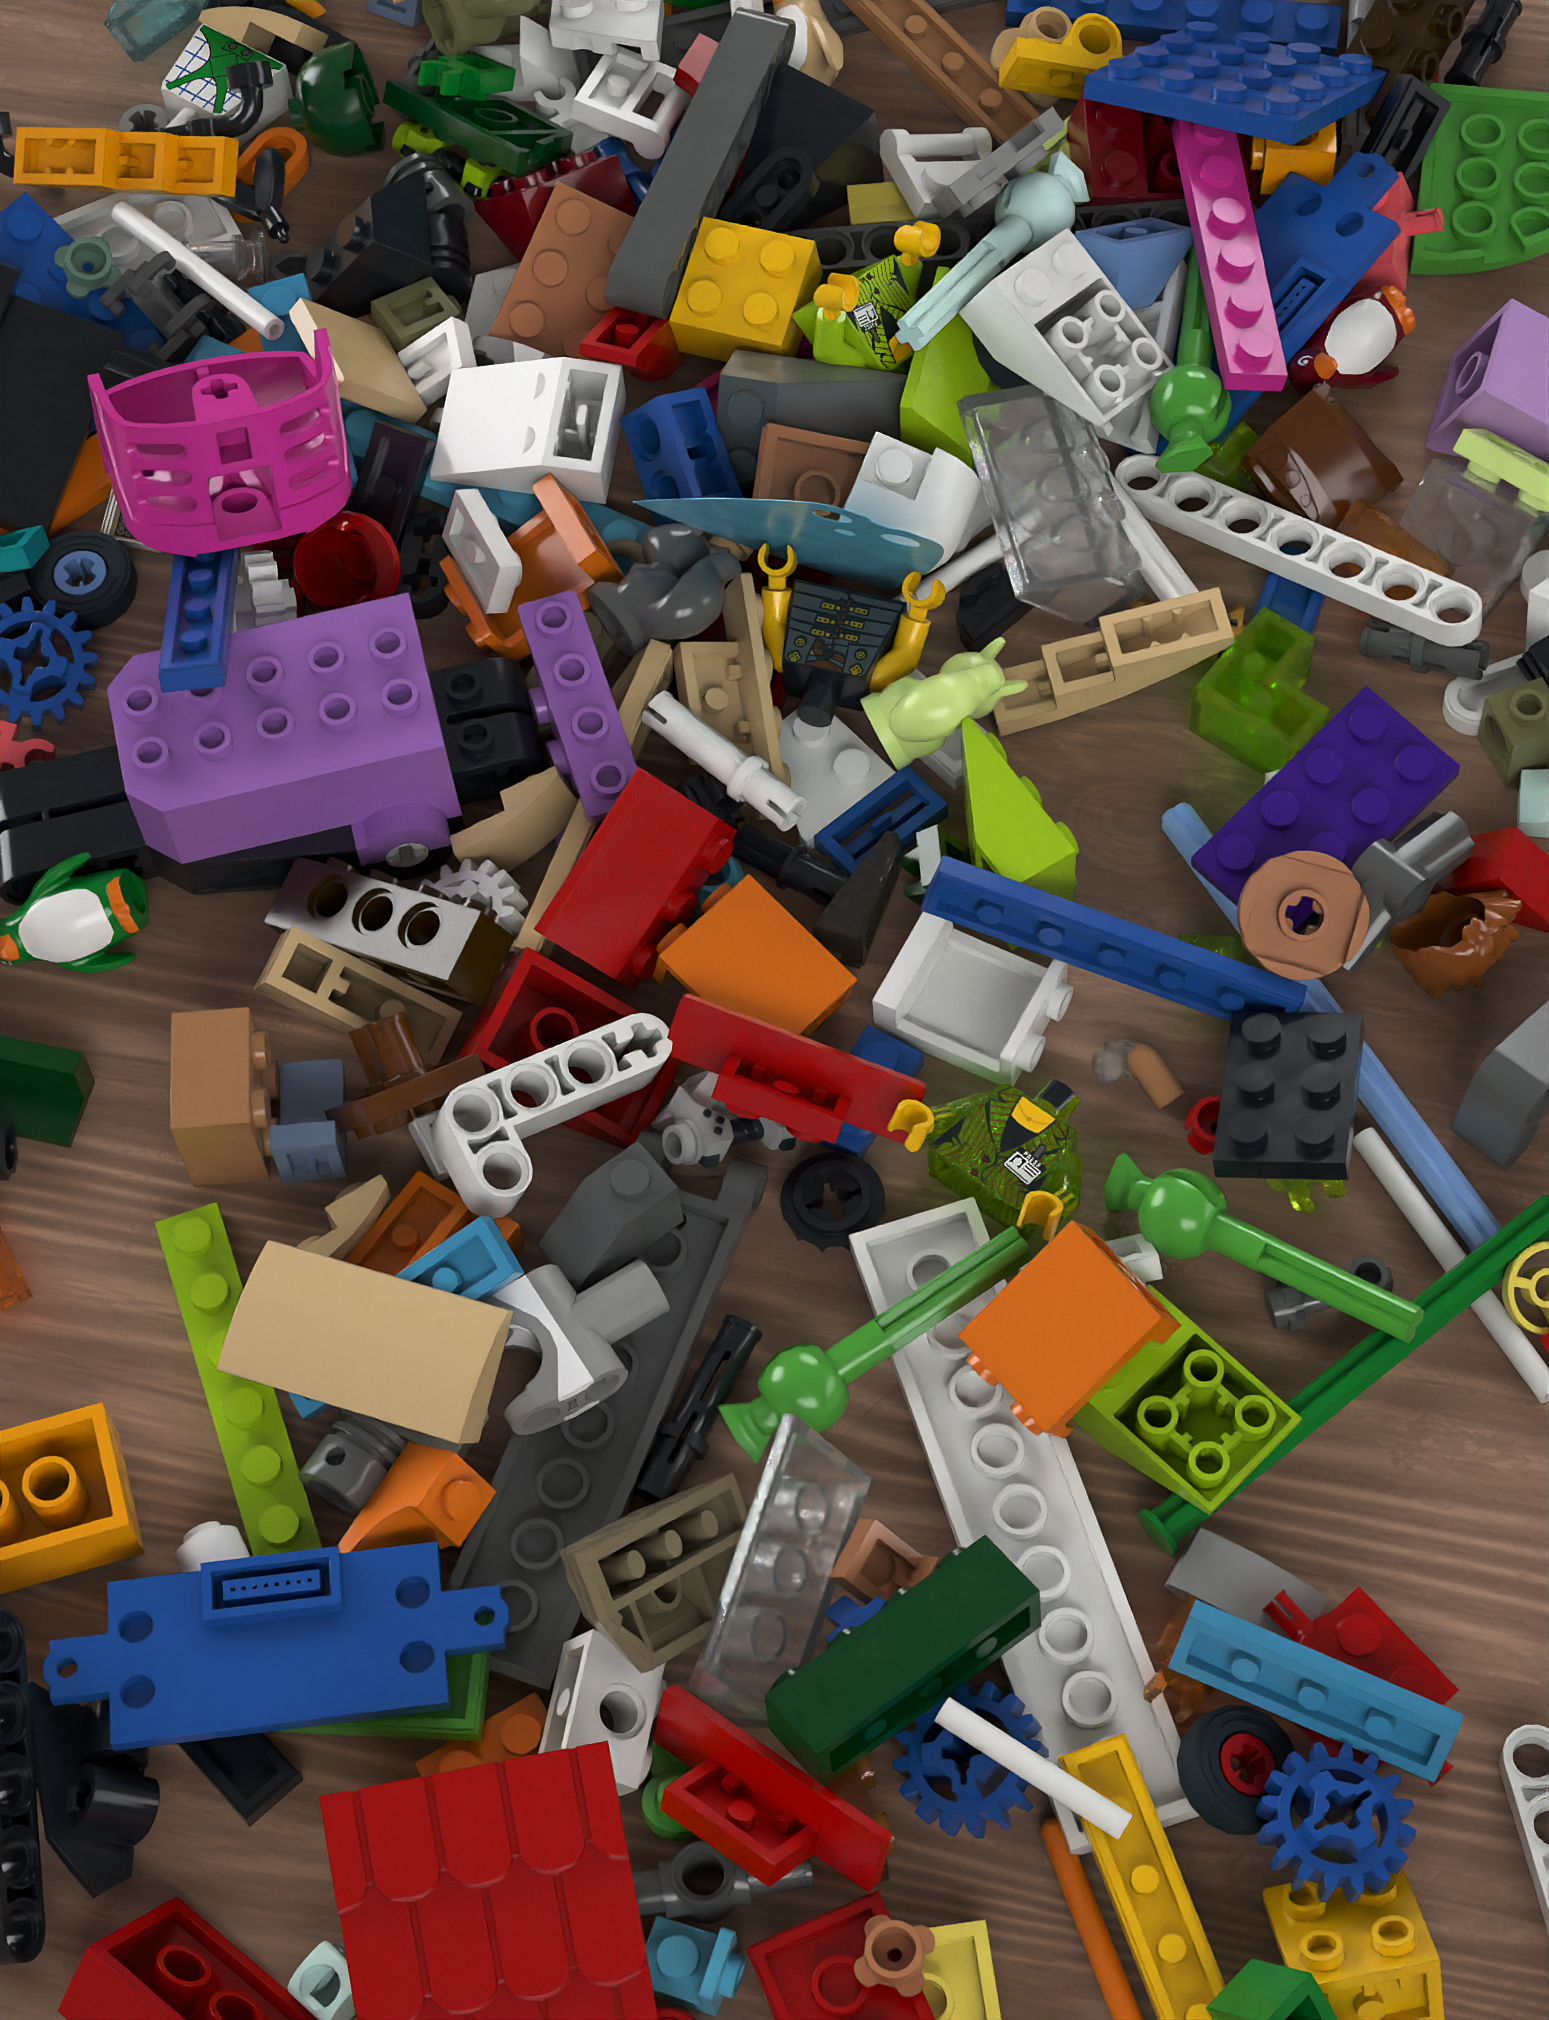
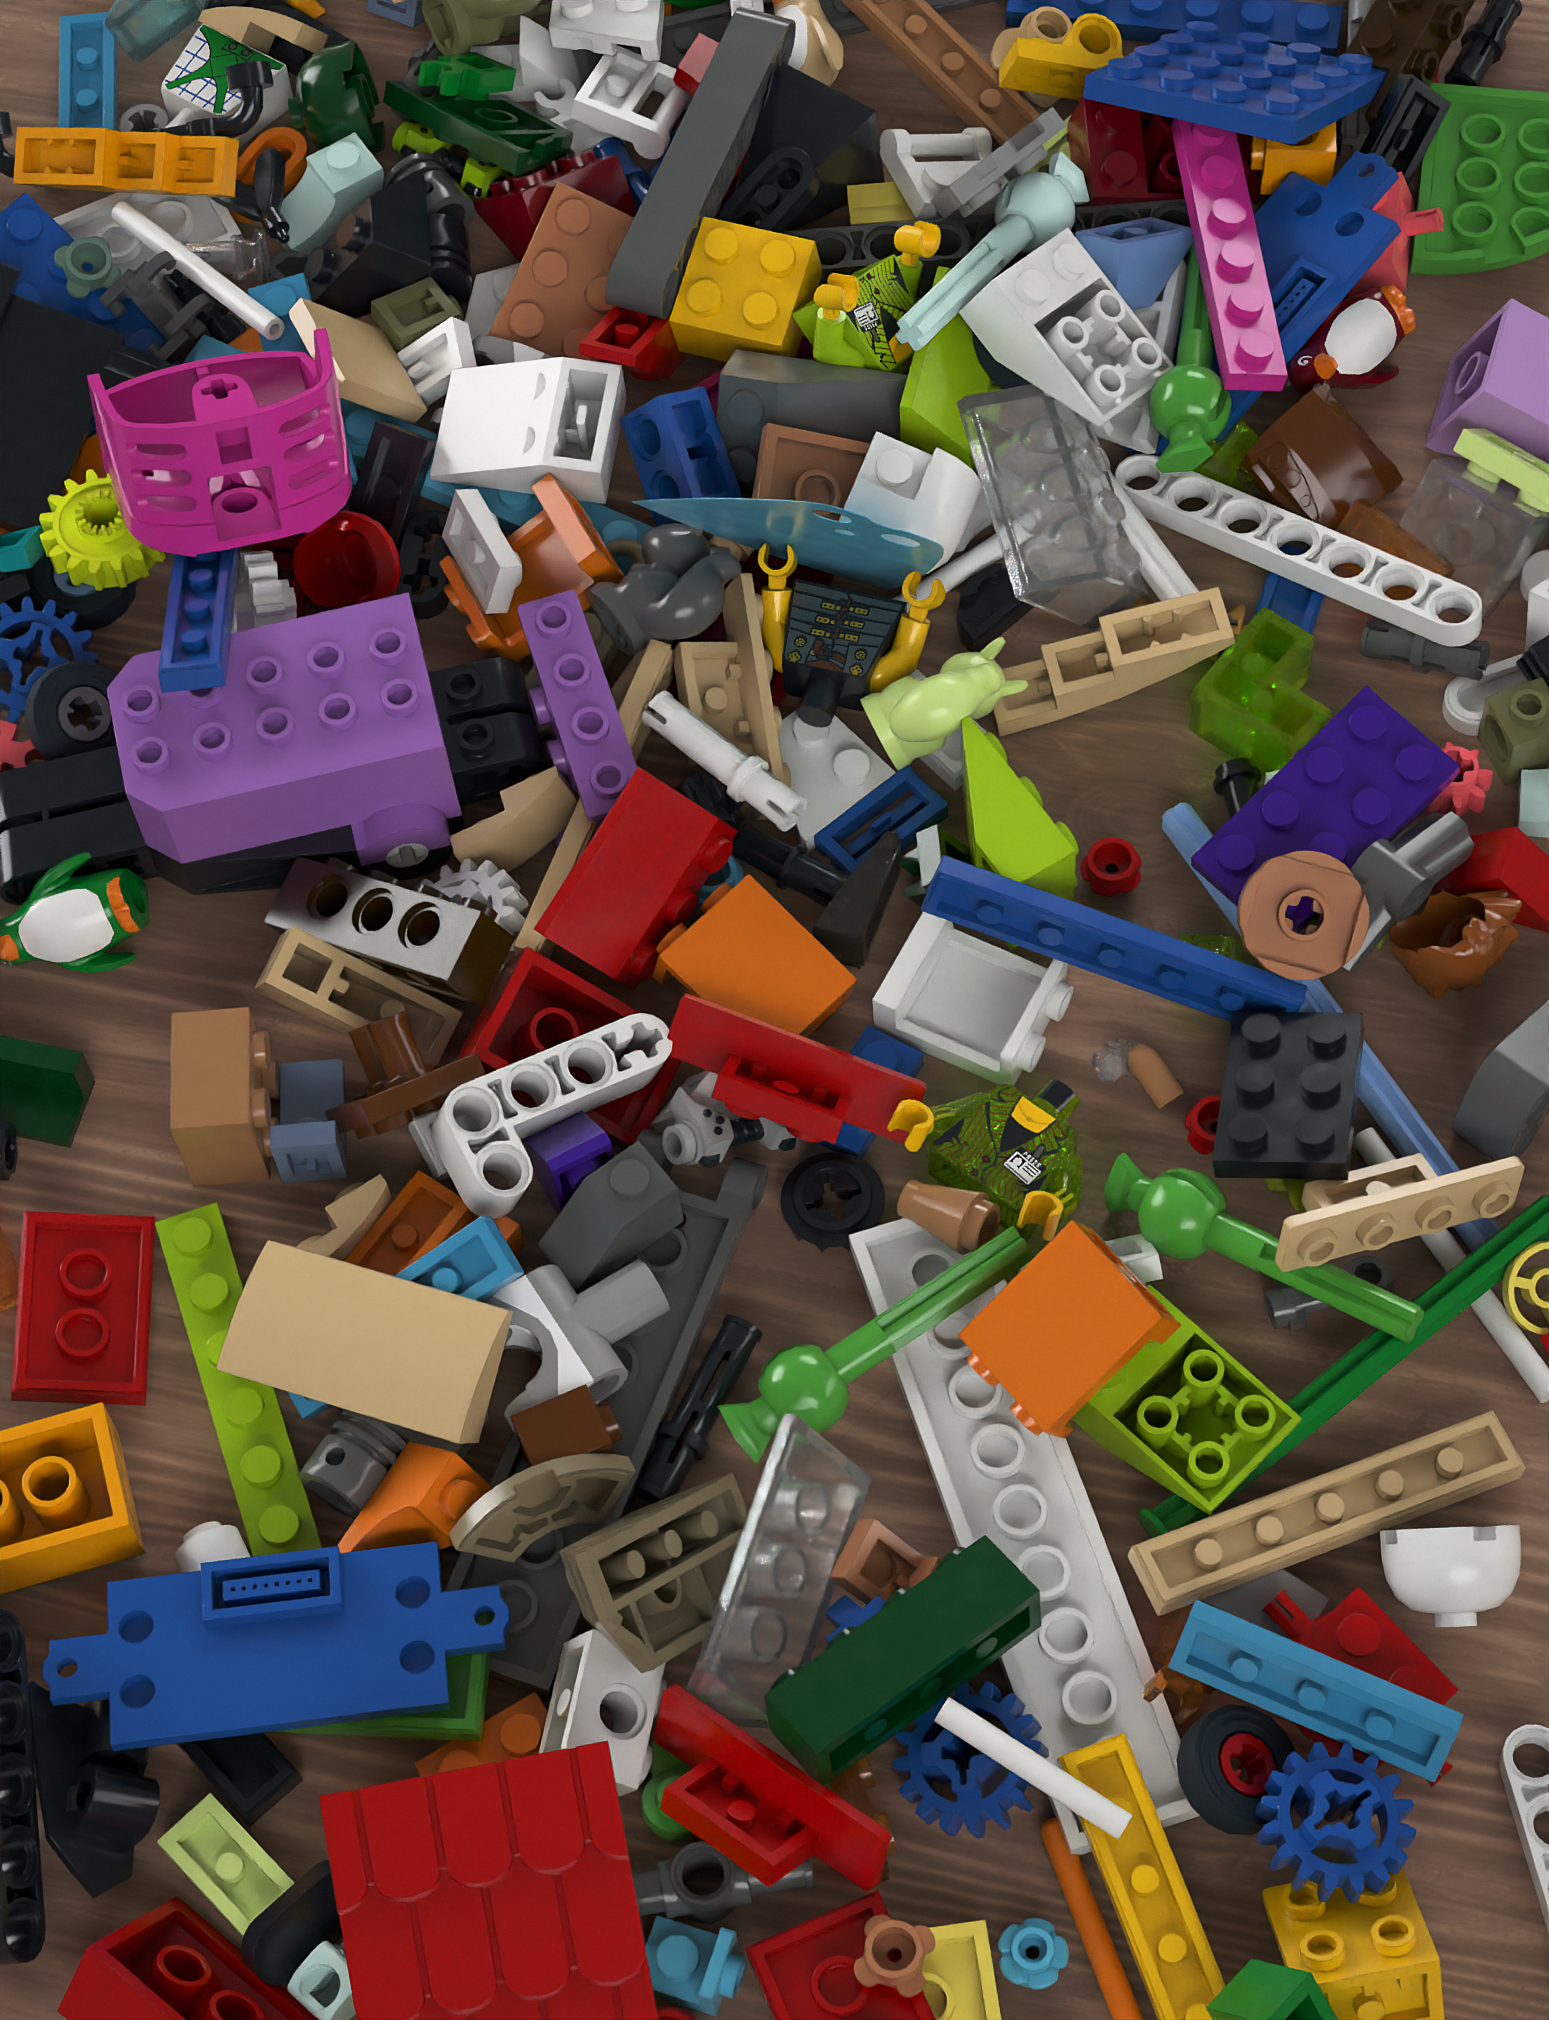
(49, 705): none -> black bush
(83, 1308): none -> red tile
(87, 73): none -> dark azure plate
(91, 537): none -> neon yellow gear
(225, 1863): none -> yellowish green plate
(292, 1927): none -> black tile
(330, 189): none -> light aqua arch
(541, 1500): none -> dark tan tile
(566, 1427): none -> reddish brown brick
(567, 1155): none -> dark purple slope
(951, 1214): none -> medium nougat cone
(1037, 1972): none -> medium azure plate
(1111, 853): none -> red plate
(1237, 783): none -> black pin
(1325, 1512): none -> tan tile
(1391, 1205): none -> tan bracket
(1452, 1569): none -> white cylinder
(1467, 788): none -> coral gear

